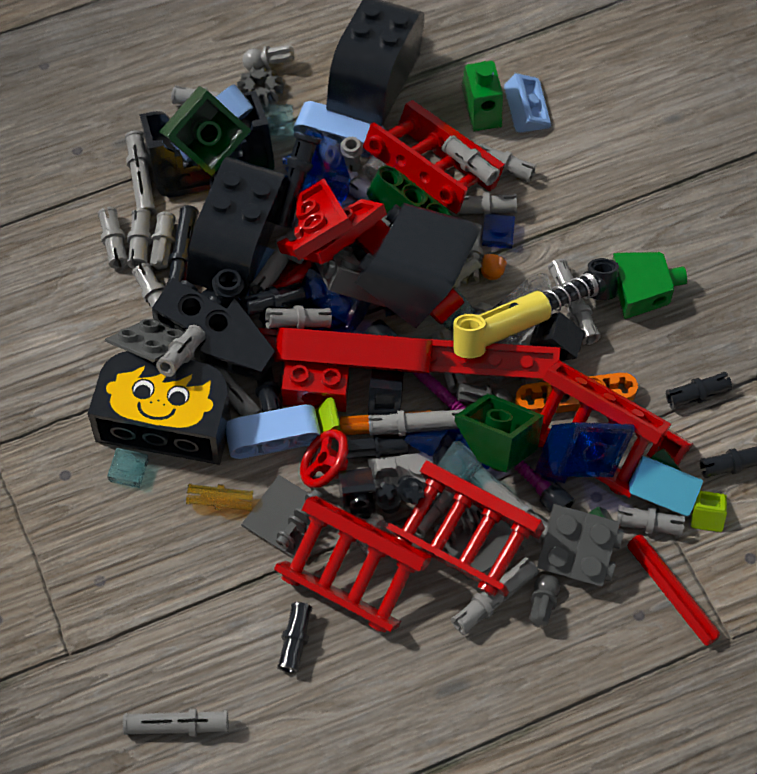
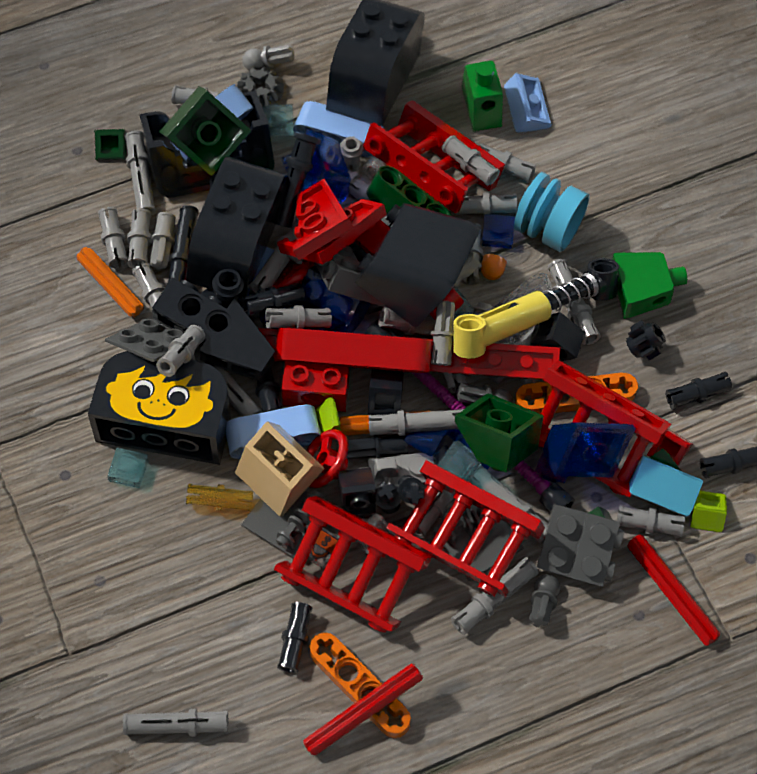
(110, 144): none -> dark green slope
(110, 282): none -> orange axle
(277, 467): none -> tan slope
(323, 548): none -> tile
(356, 687): none -> orange beam
(363, 709): none -> red axle
(390, 319): none -> light grey pin
(443, 334): none -> light grey axle
(547, 210): none -> medium azure wheel
(645, 340): none -> black gear

